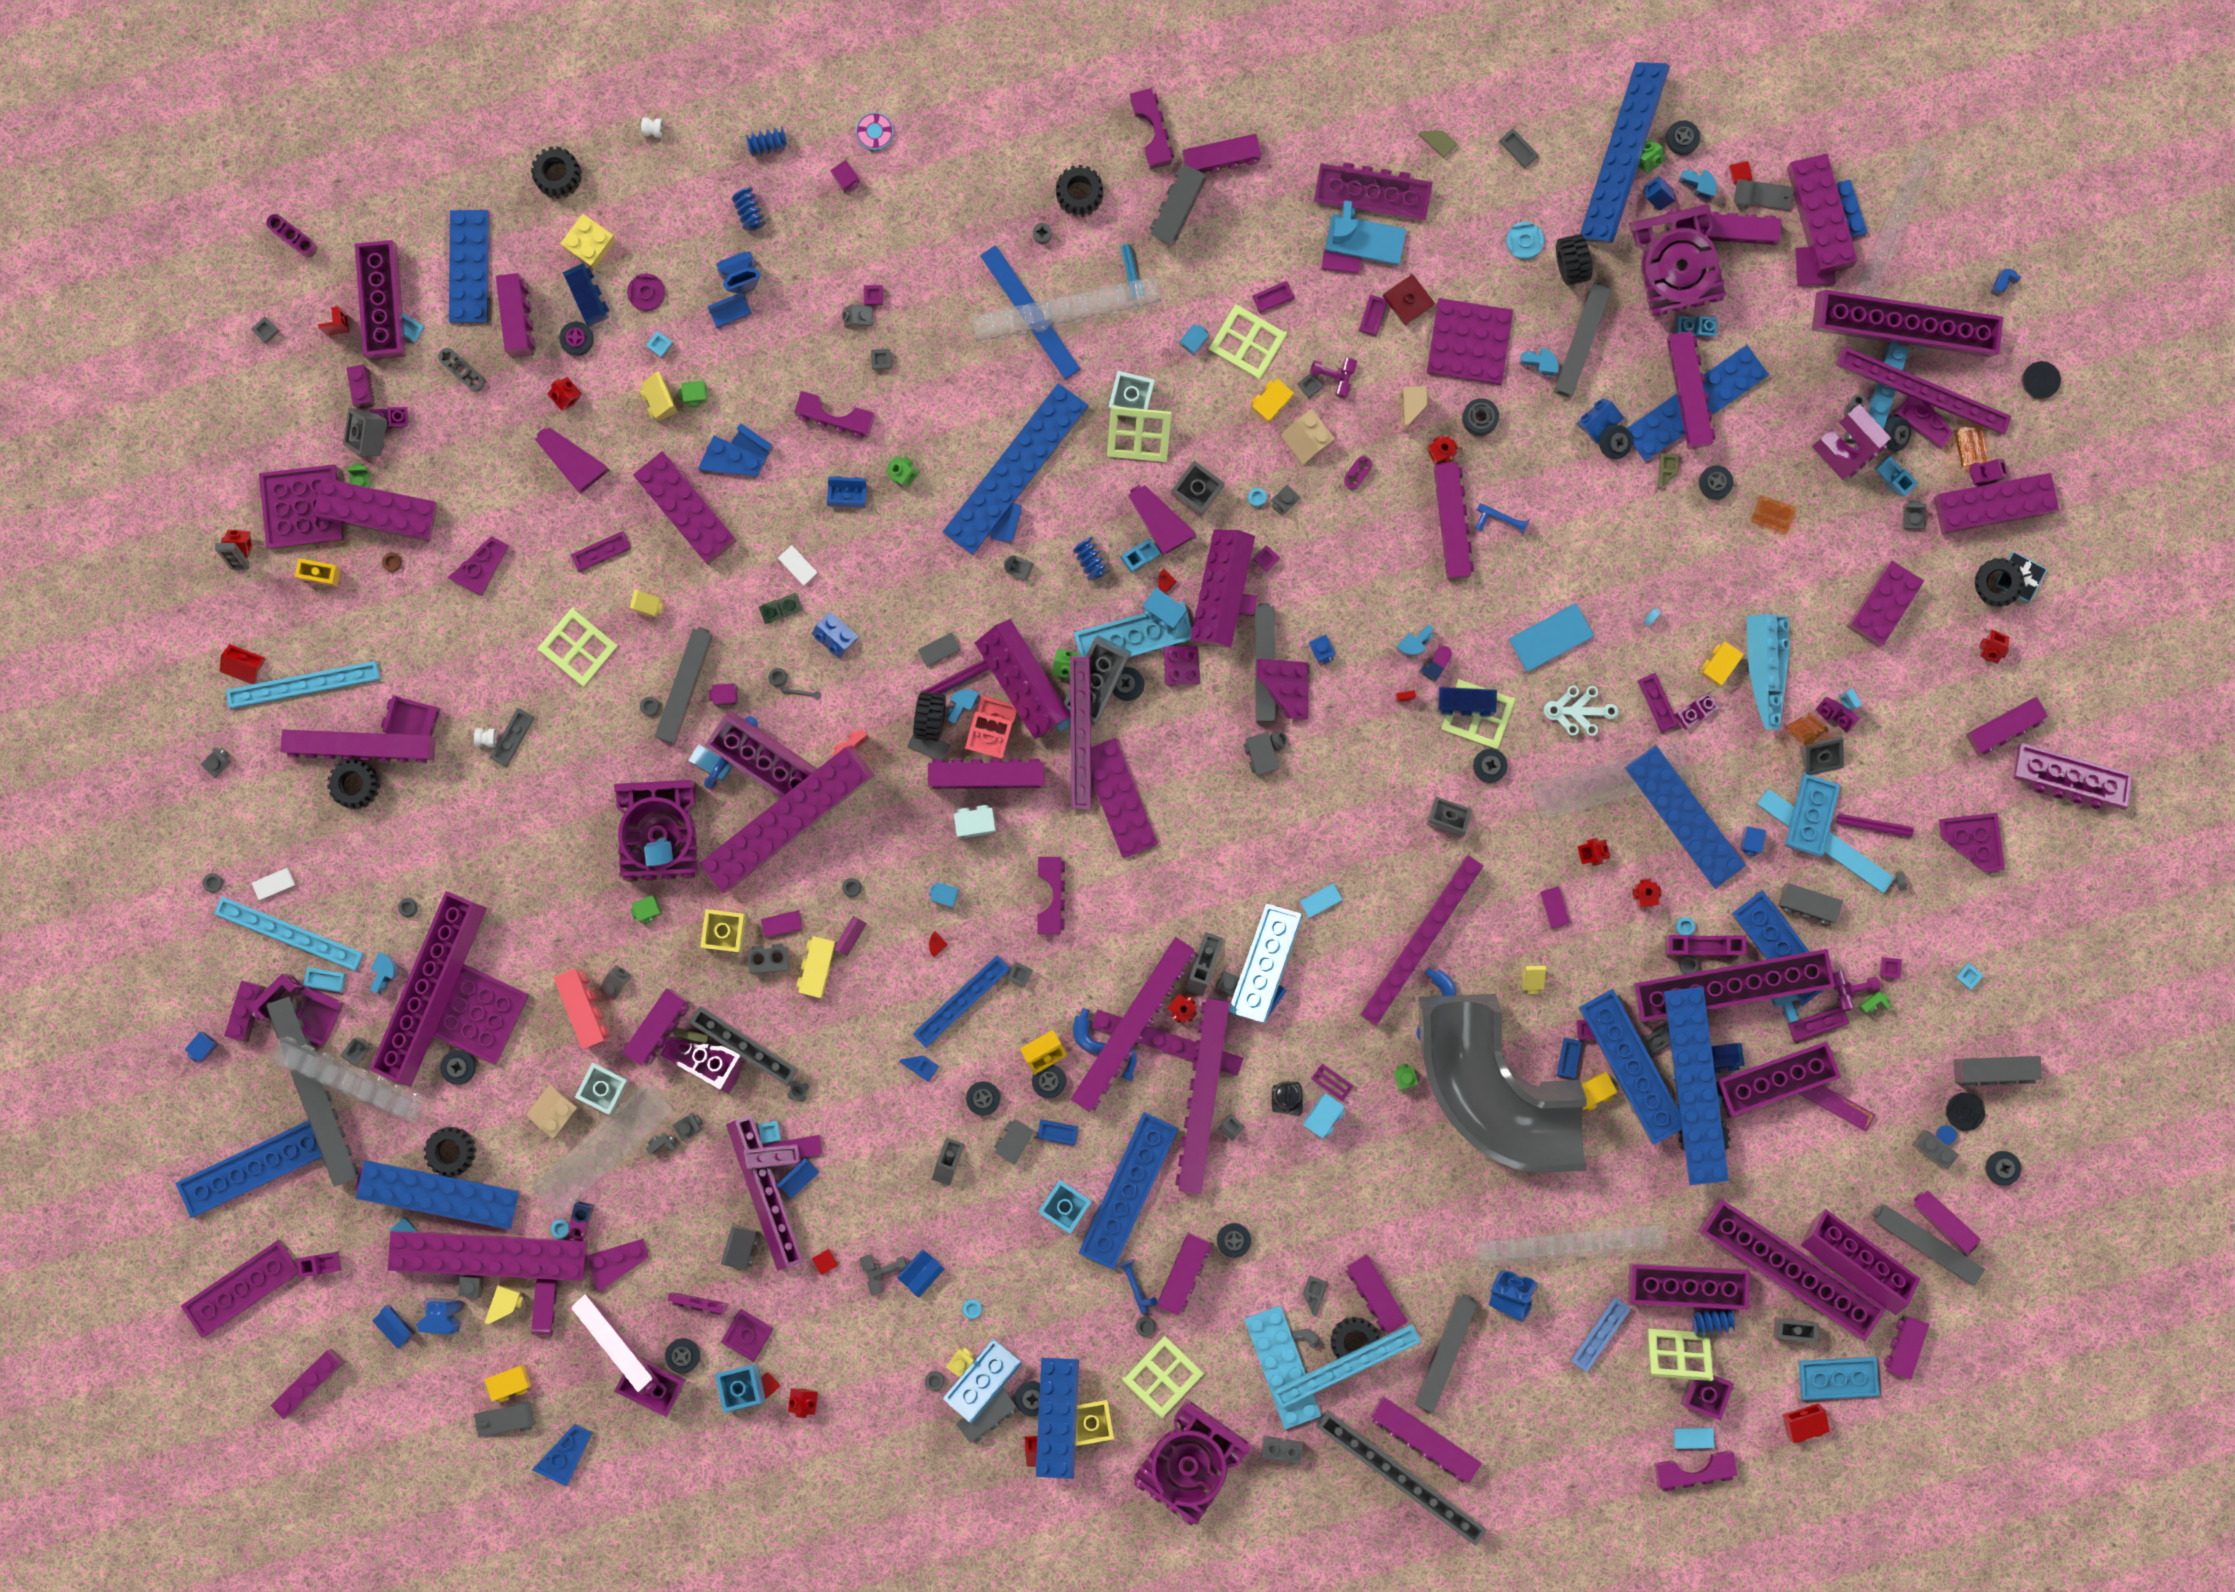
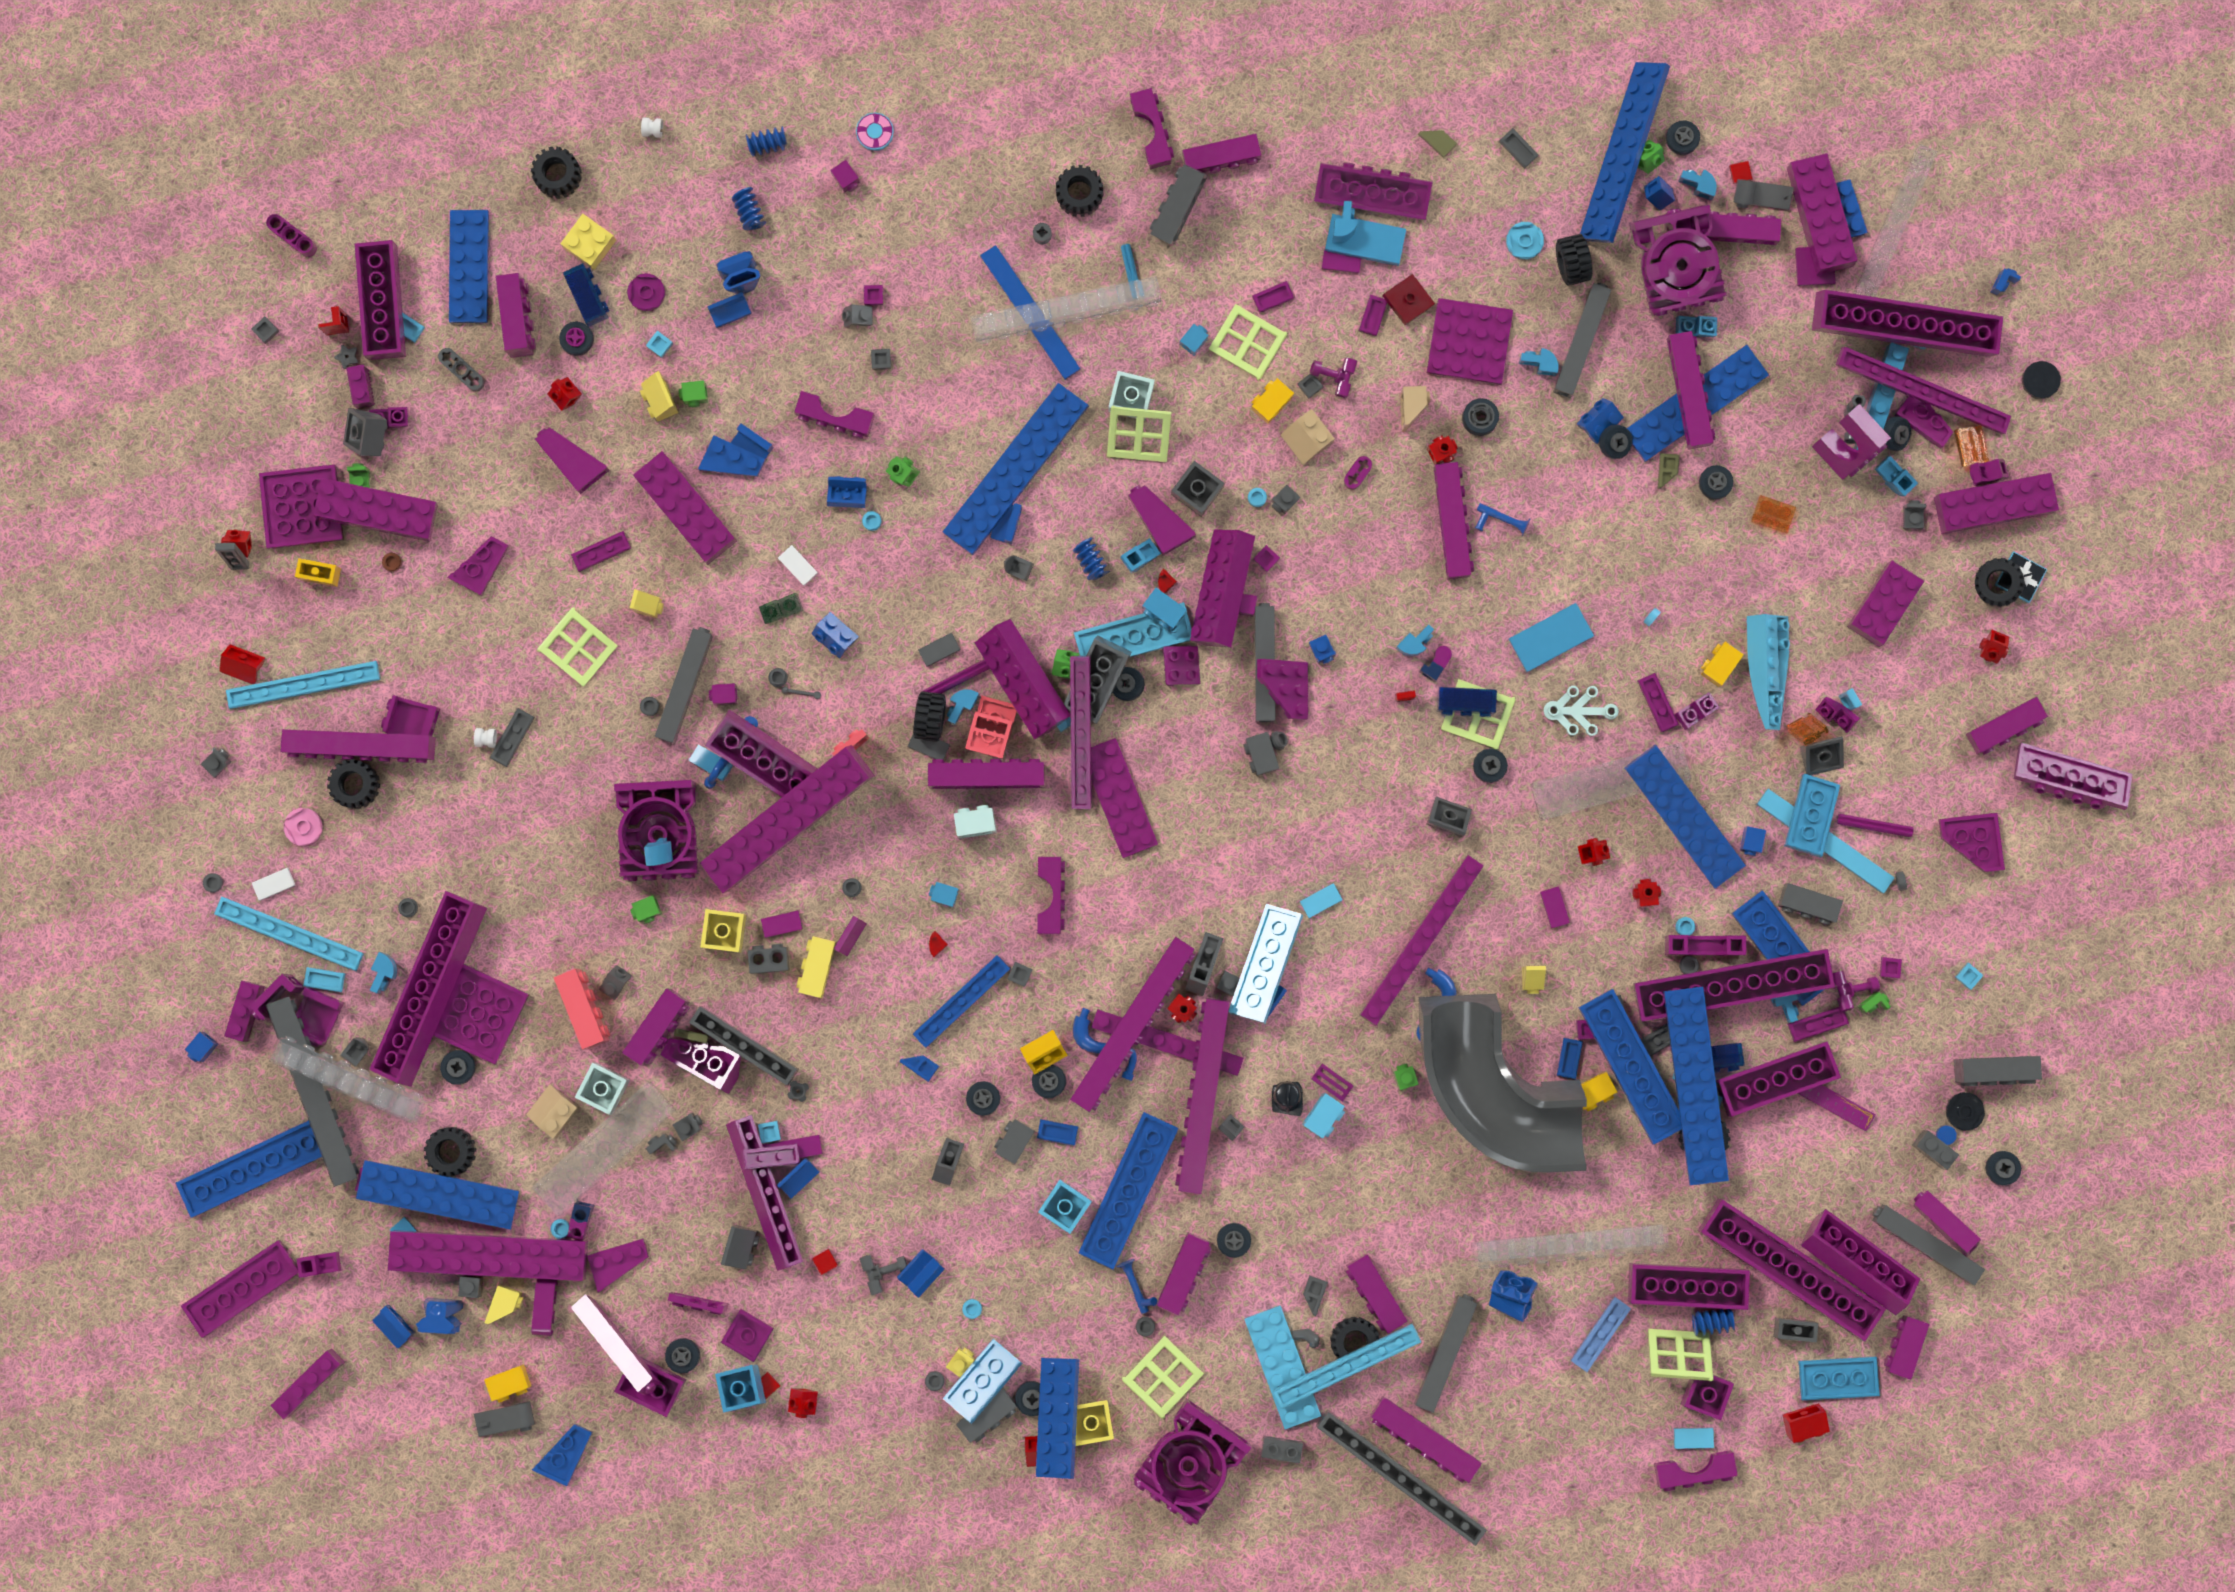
(303, 826): none -> bright pink tile
(347, 361): none -> dark grey plate
(871, 521): none -> medium azure tile

